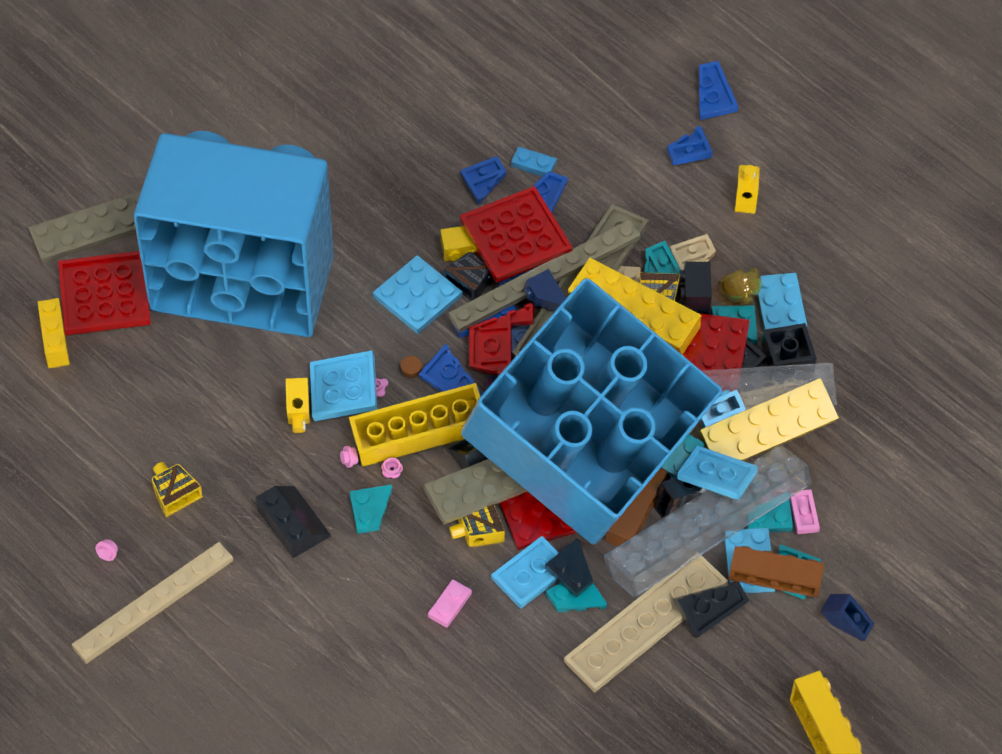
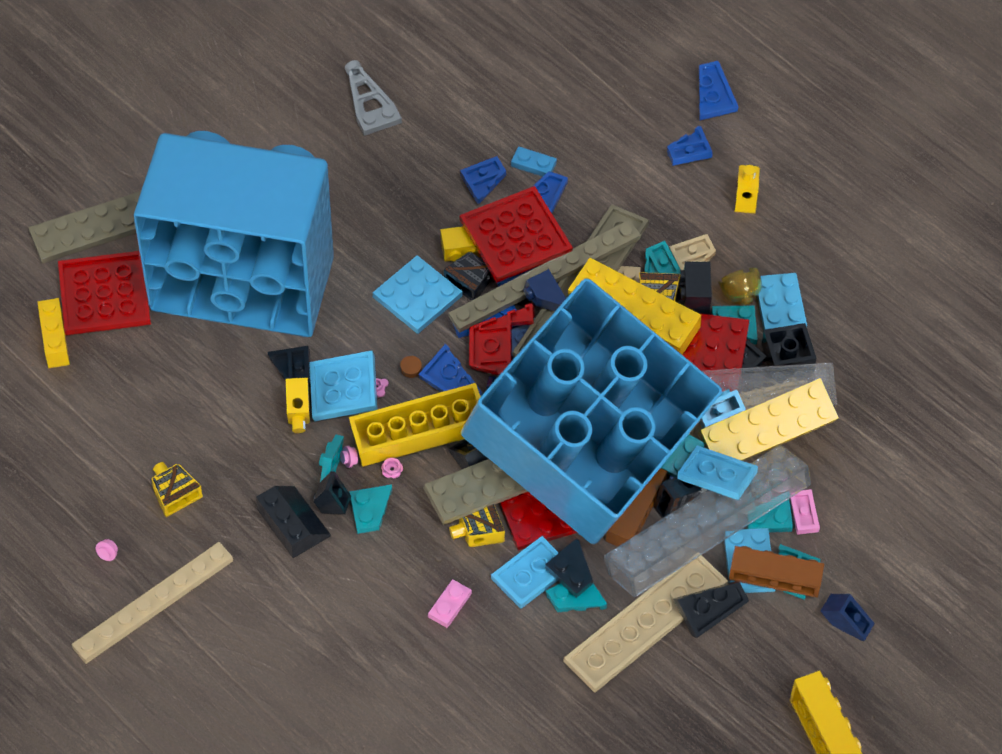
(292, 362): none -> black wing
(331, 457): none -> teal wing
(332, 495): none -> black slope
(376, 119): none -> light grey plate

